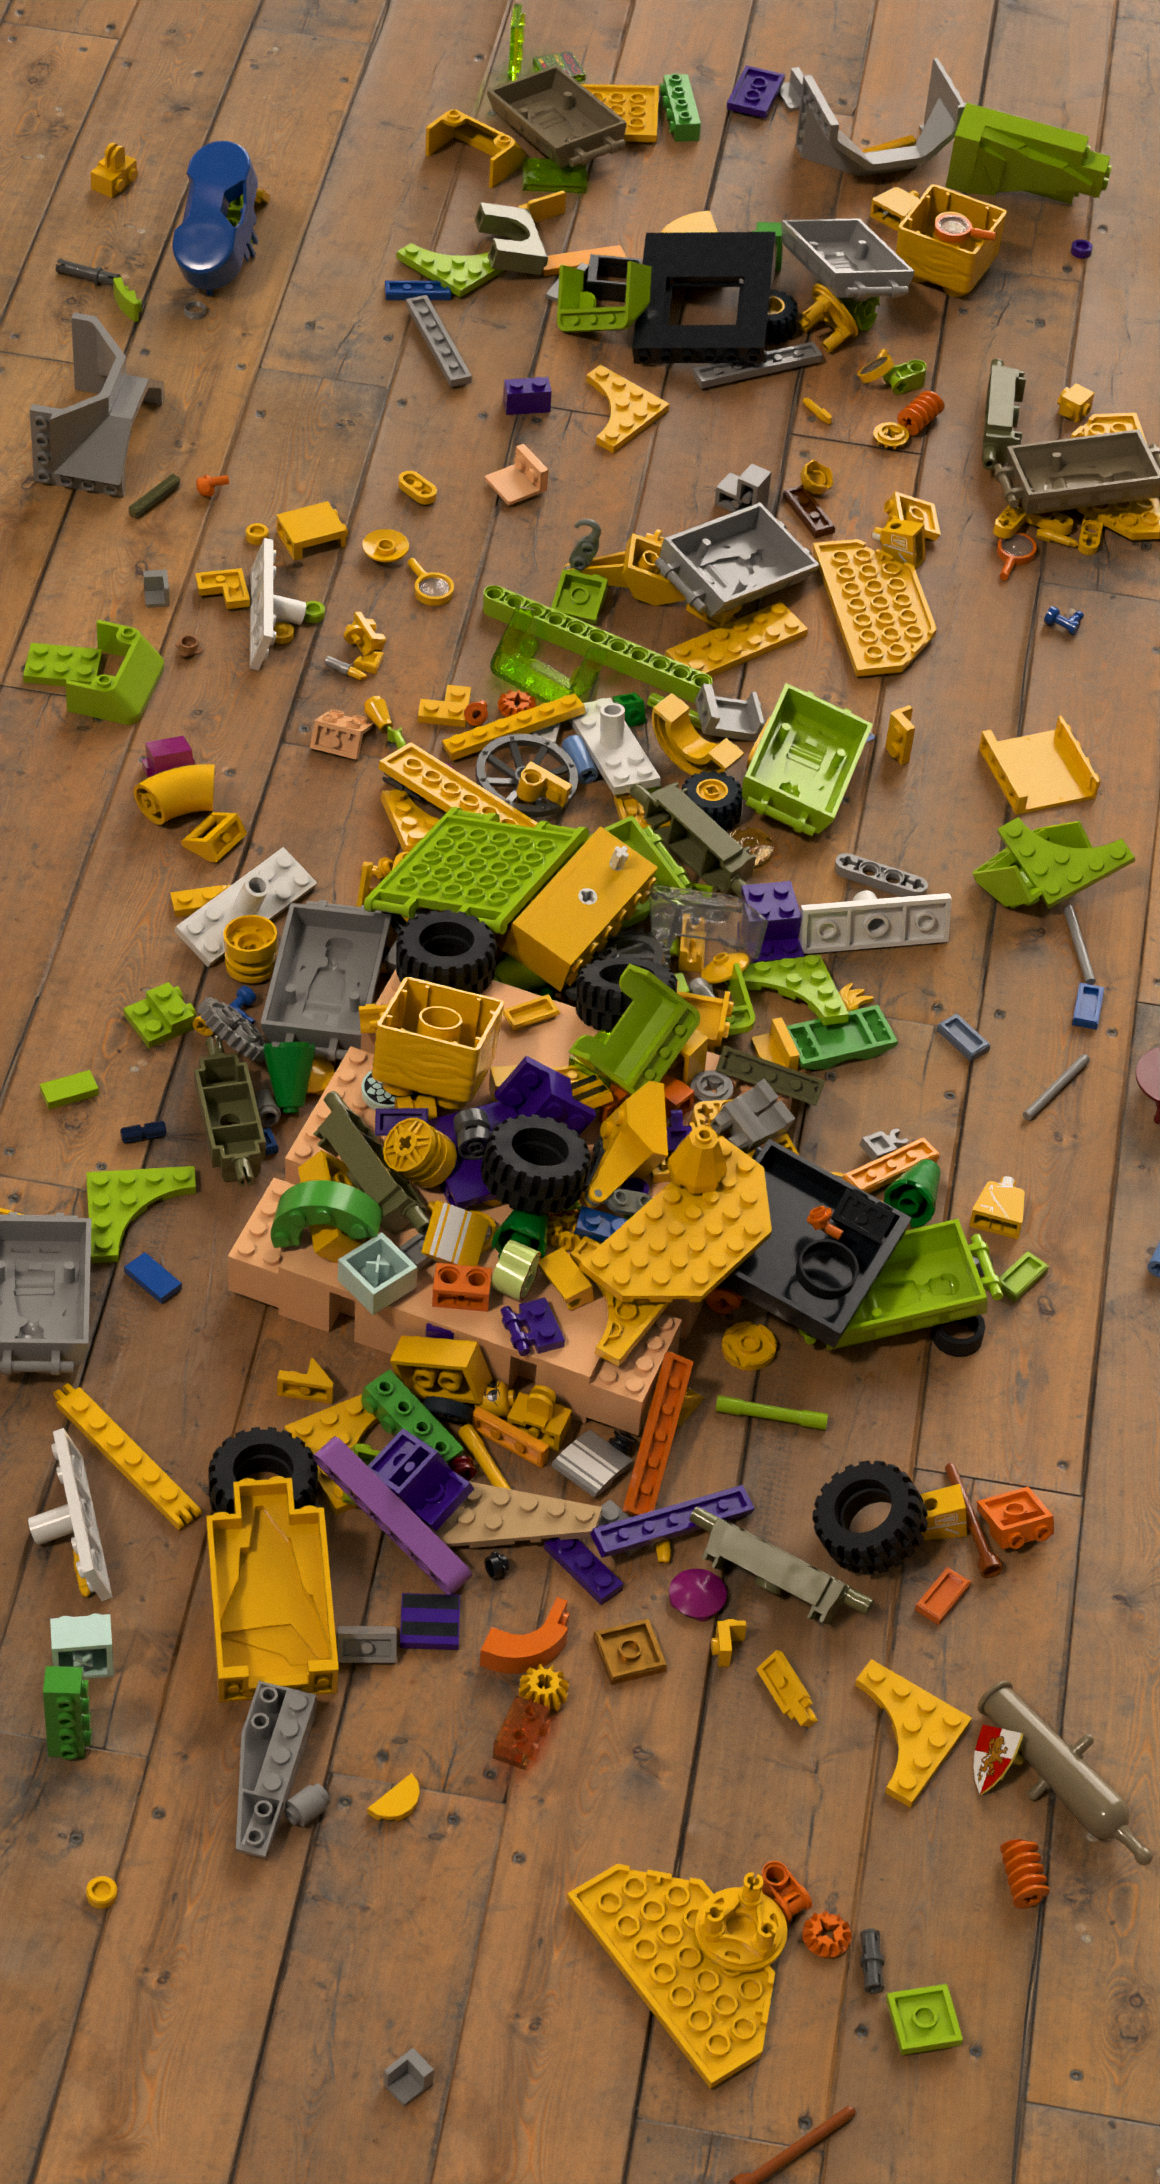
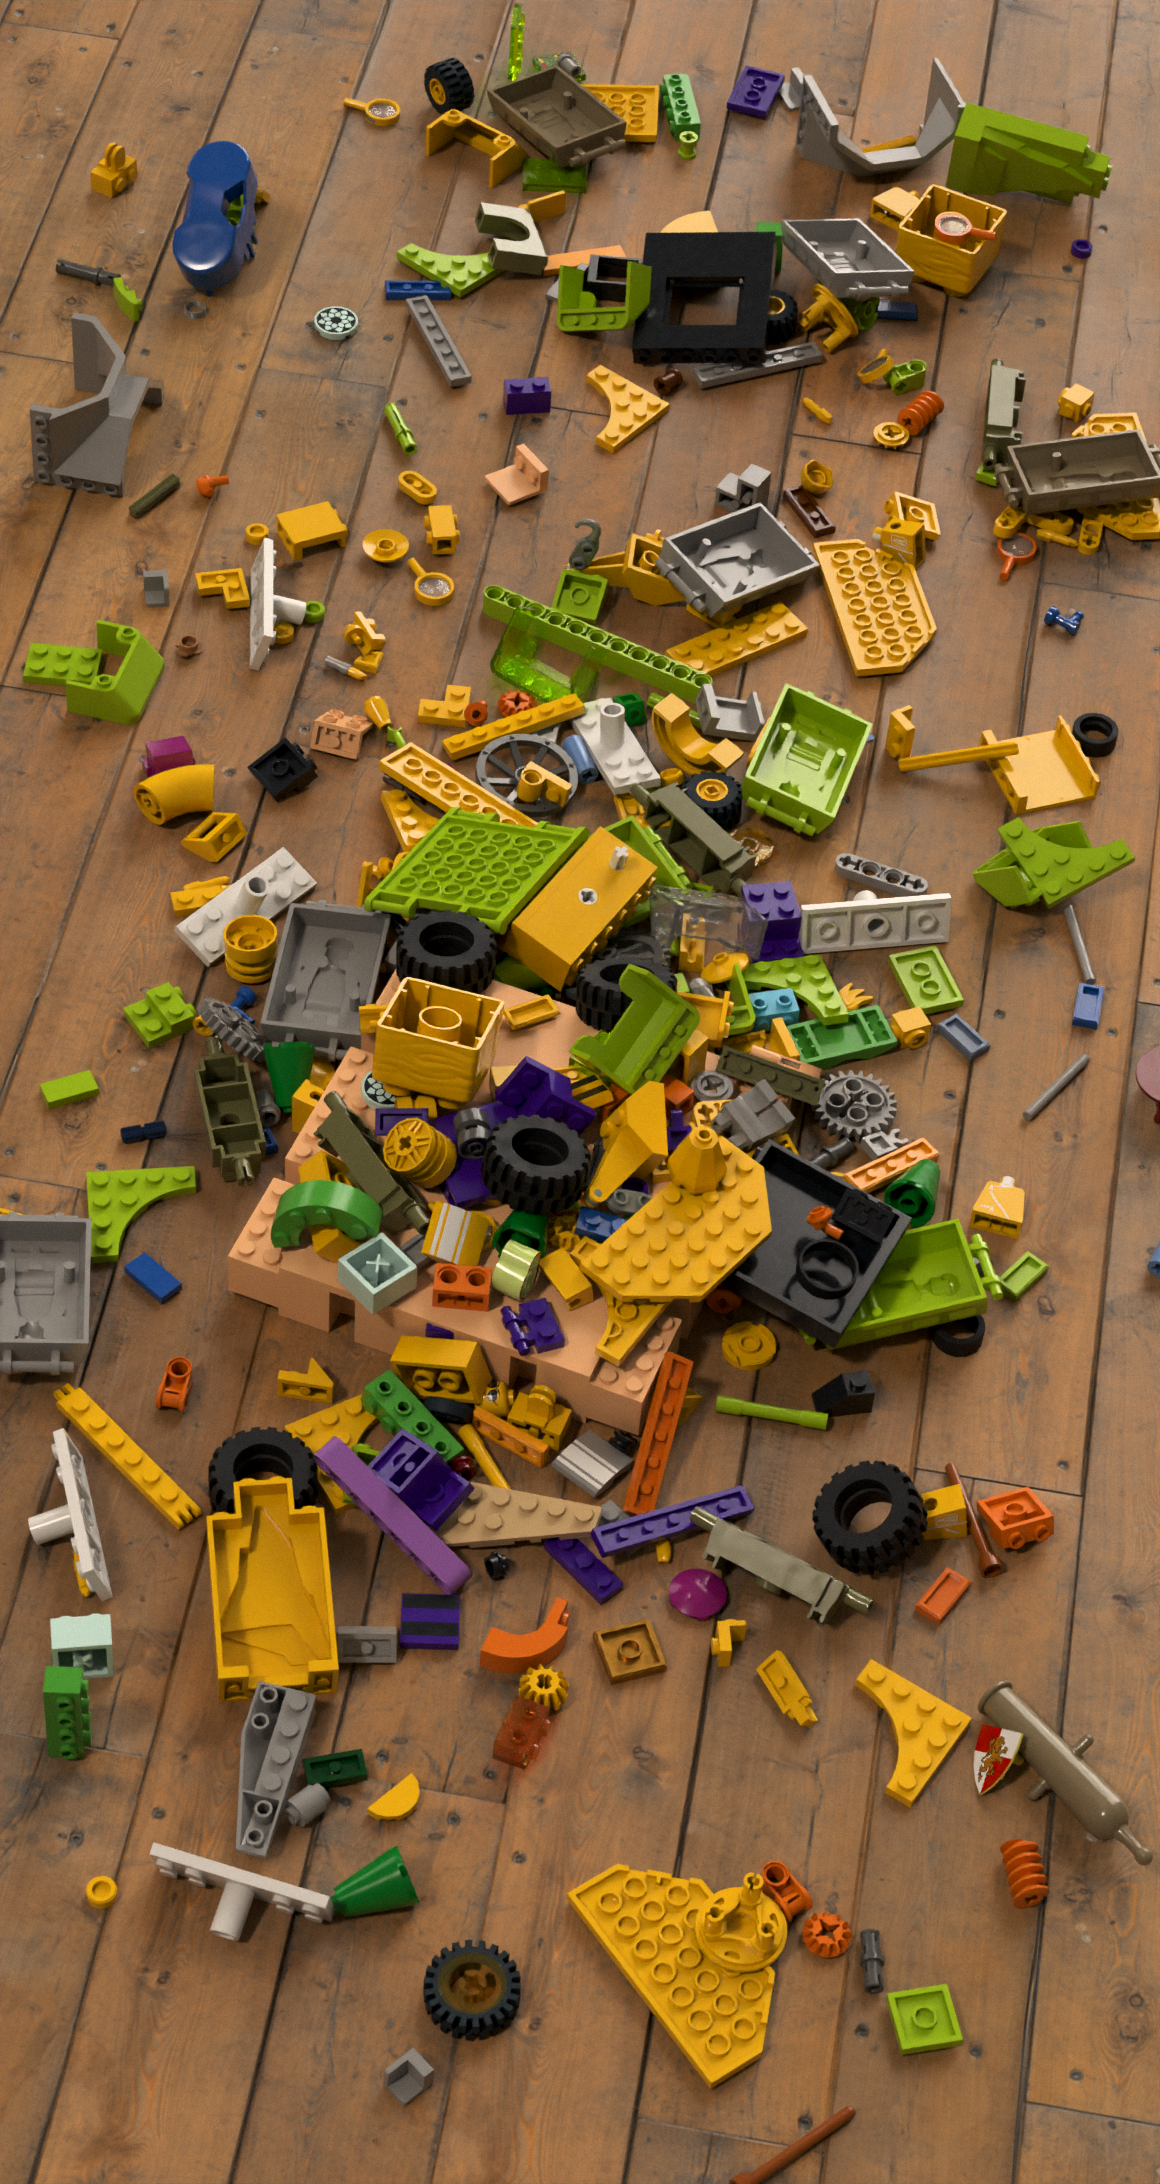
(175, 1389): none -> orange piece
(209, 883): none -> yellow piece
(239, 1890): none -> white plate
(283, 769): none -> black plate
(303, 1104): none -> yellow hinge
(336, 323): none -> light aqua tile
(336, 1769): none -> dark green plate
(376, 1887): none -> green cone
(378, 111): none -> yellow piece
(402, 434): none -> lime pin
(441, 528): none -> yellow brick
(449, 86): none -> black wheel
(463, 2010): none -> wheel
(566, 63): none -> light grey pin
(665, 383): none -> reddish brown bush
(671, 776): none -> yellow tile
(688, 140): none -> lime bush
(745, 1042): none -> yellow tile
(769, 1006): none -> medium azure brick
(786, 1061): none -> light nougat piece
(830, 1155): none -> dark grey pin
(845, 1395): none -> black slope
(855, 1105): none -> light grey gear
(897, 310): none -> blue tile
(910, 1028): none -> yellow brick
(926, 980): none -> lime plate
(958, 756): none -> yellow axle
(986, 476): none -> lime plate
(1099, 723): none -> black tyre

